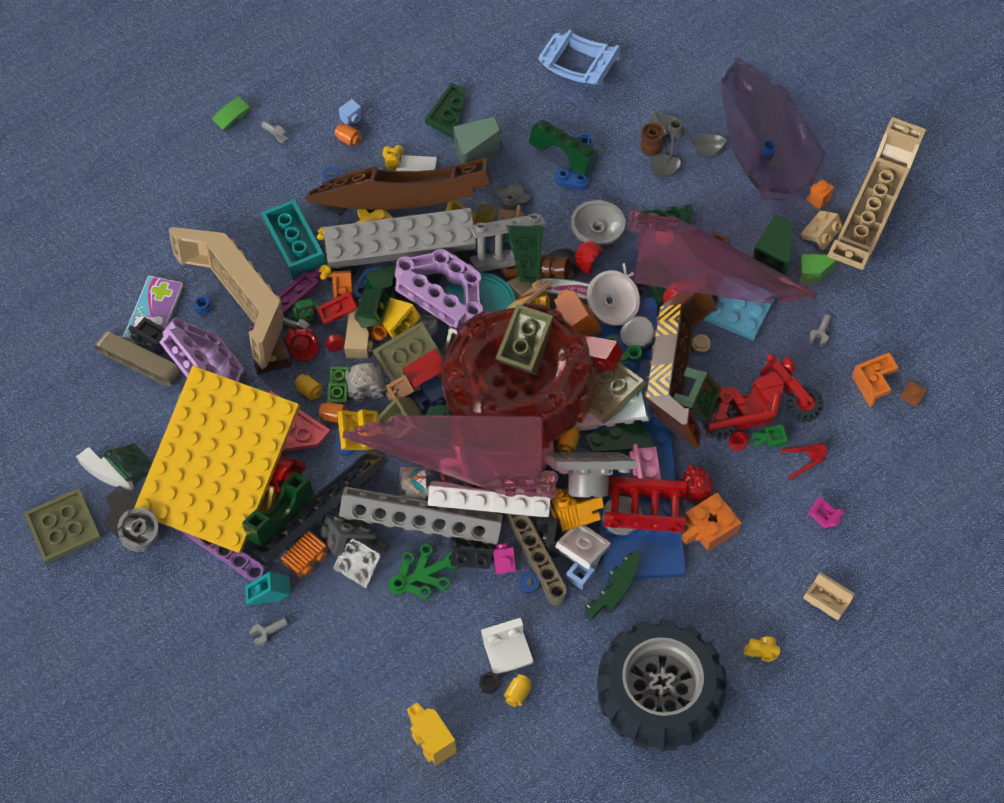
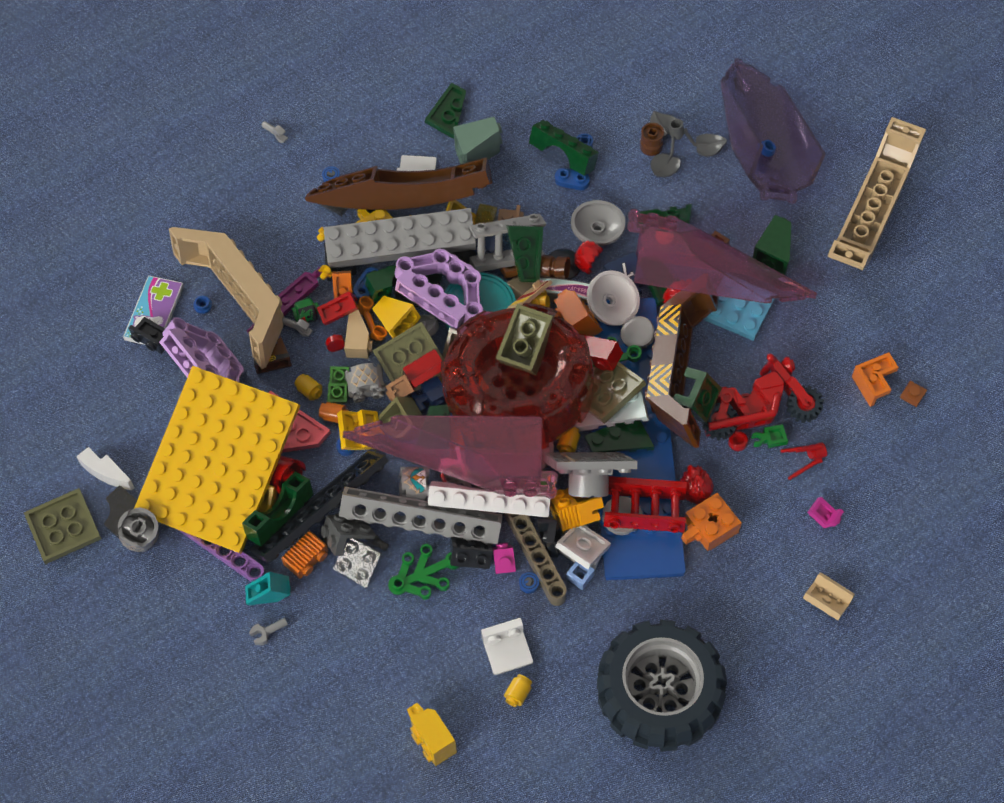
(129, 461): clear green plate -> none
(137, 358): dark tan beam -> none
(229, 113): bright green slope -> none
(293, 238): teal brick -> none
(302, 344): red hair -> none
(348, 134): orange brick -> none
(350, 113): light blue plate -> none
(372, 307): dark green brick -> none
(392, 156): yellow plate -> none
(489, 682): black tile -> none
(512, 195): dark grey plate -> none
(602, 53): light blue wedge -> none
(620, 582): dark green slope -> none
(646, 463): bright pink bracket -> none
(701, 343): tan plate -> none
(763, 648): yellow plate -> none
(815, 267): bright green slope -> none
(820, 194): orange brick -> none
(820, 333): light grey bar -> none
(822, 229): tan bracket -> none

